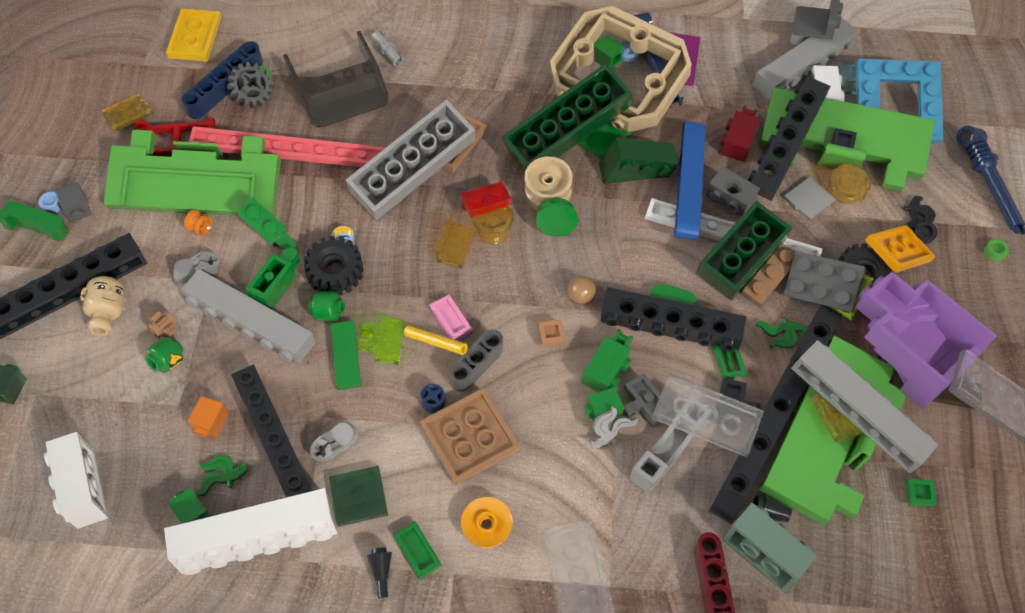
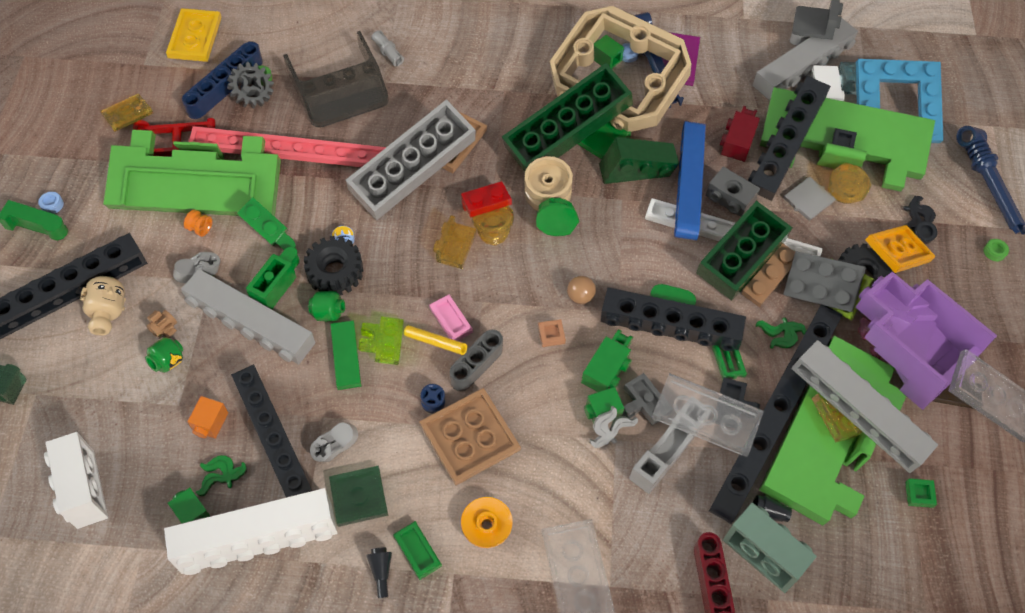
(73, 202): dark grey brick -> none

